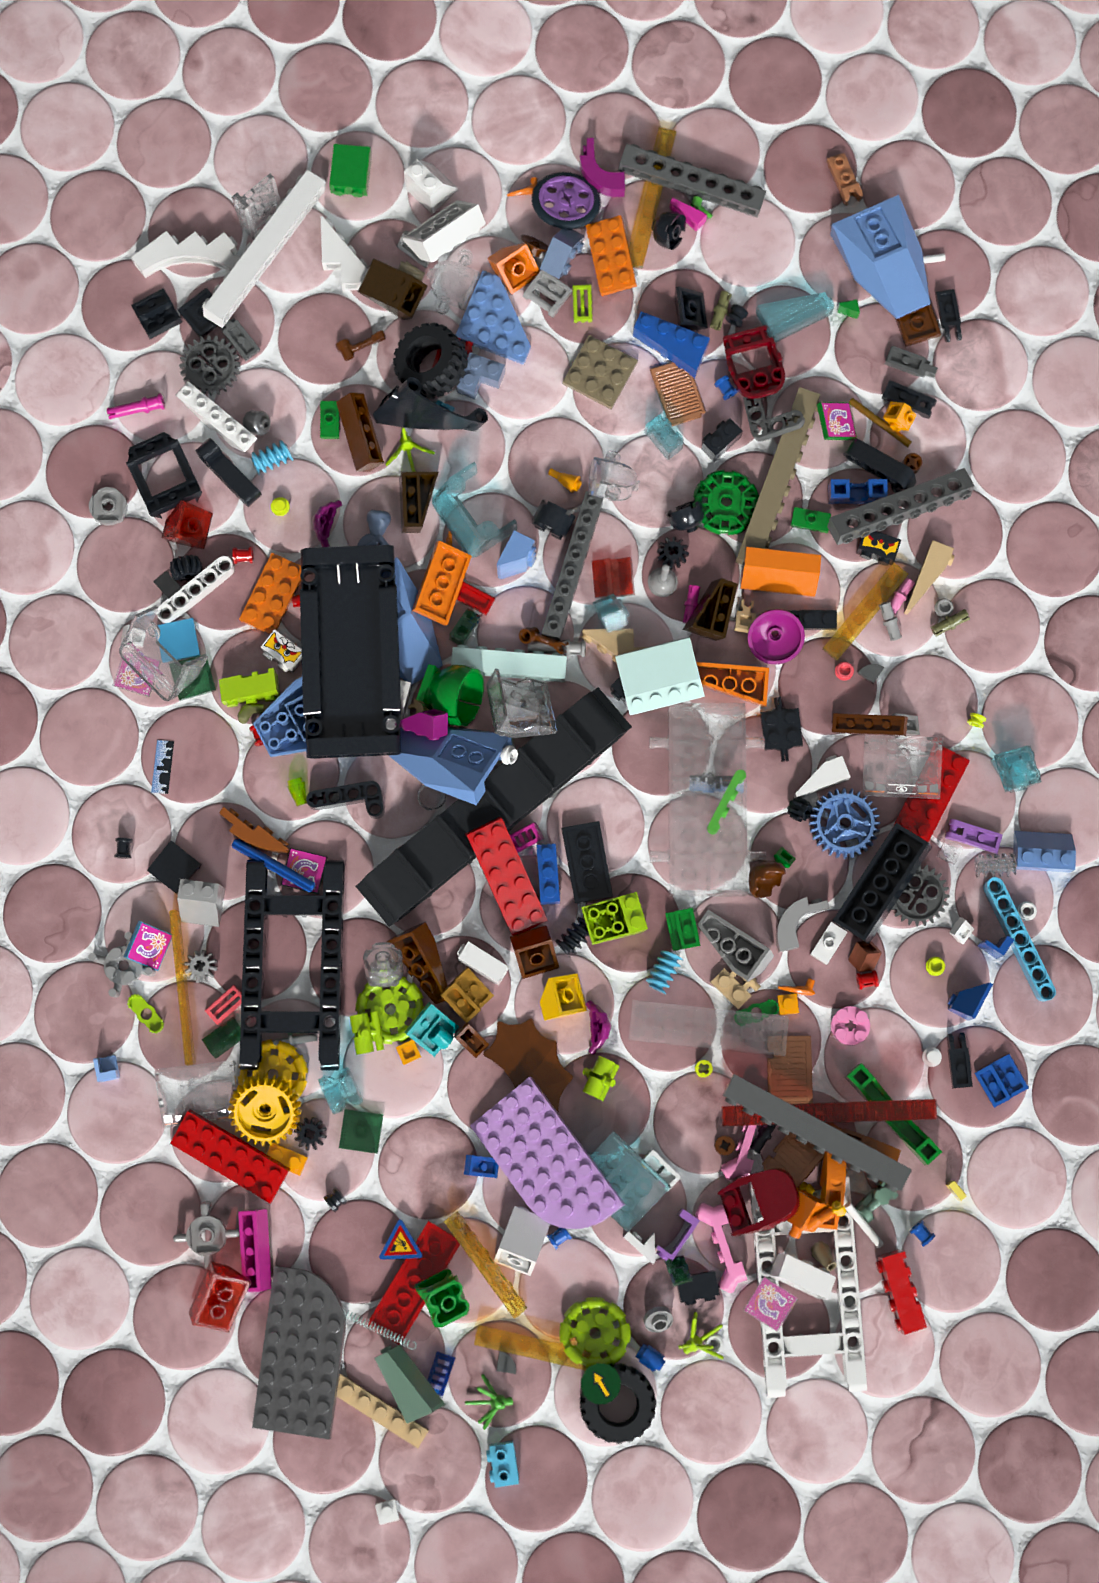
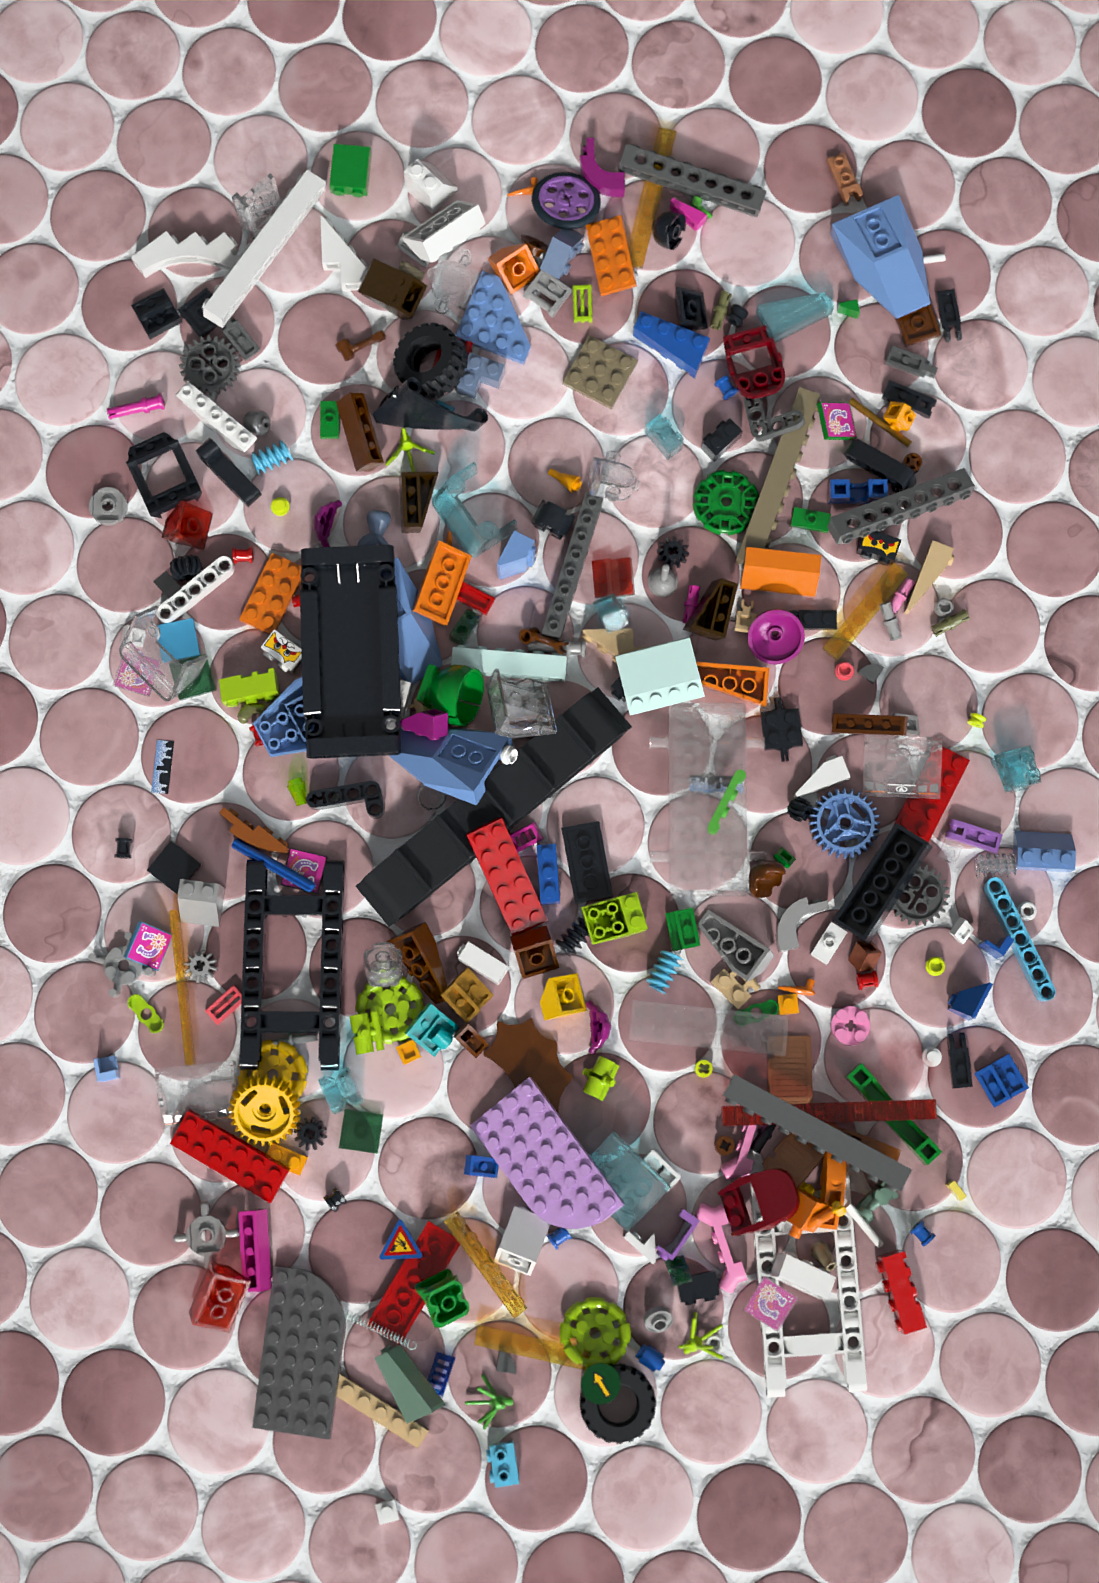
(223, 1037): clear green slope -> none
(677, 394): nougat window -> none
(686, 516): black cylinder -> none

